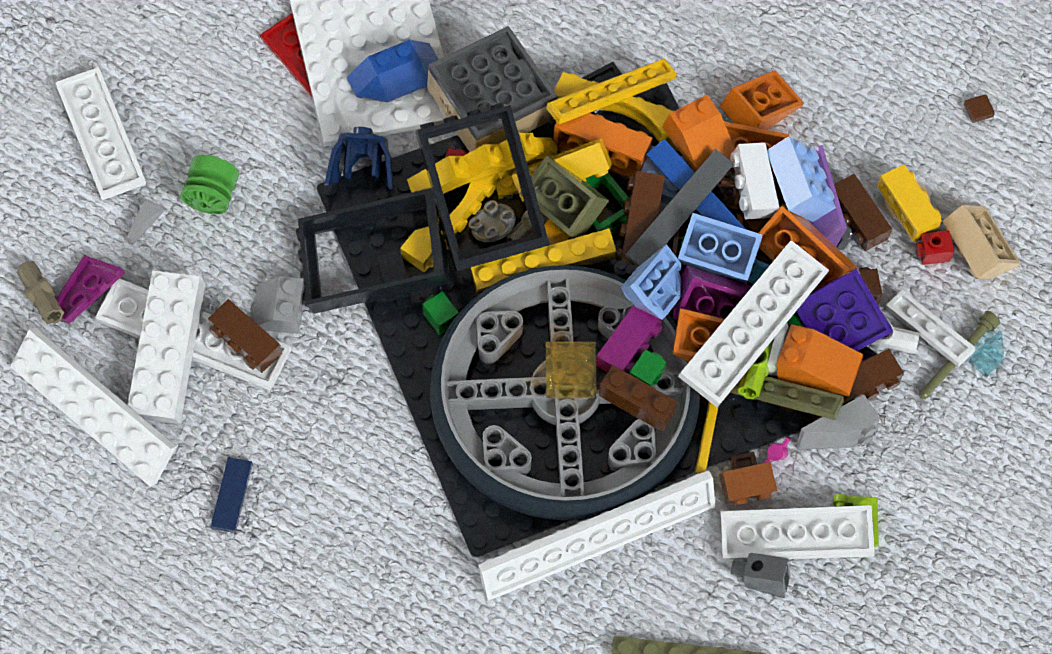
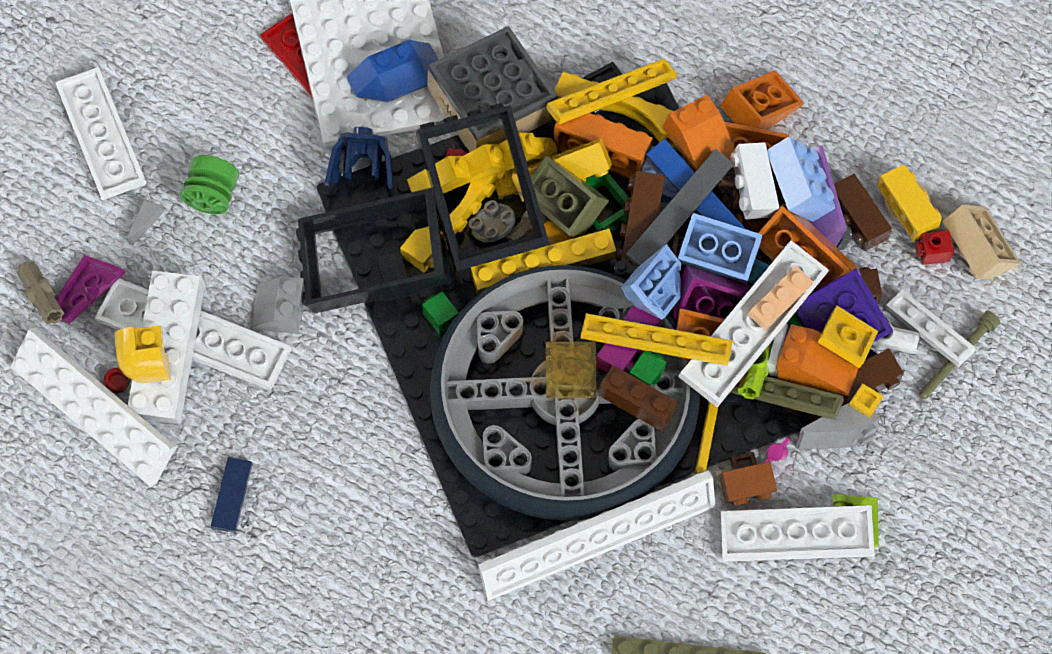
(116, 380): none -> red tile
(142, 354): none -> yellow brick
(244, 336): reddish brown brick -> none
(656, 339): none -> yellow tile
(764, 573): dark grey torso -> none
(780, 298): none -> light nougat plate
(848, 336): none -> yellow plate
(866, 400): none -> yellow tile
(979, 108): reddish brown tile -> none
(989, 356): clear light blue tile -> none

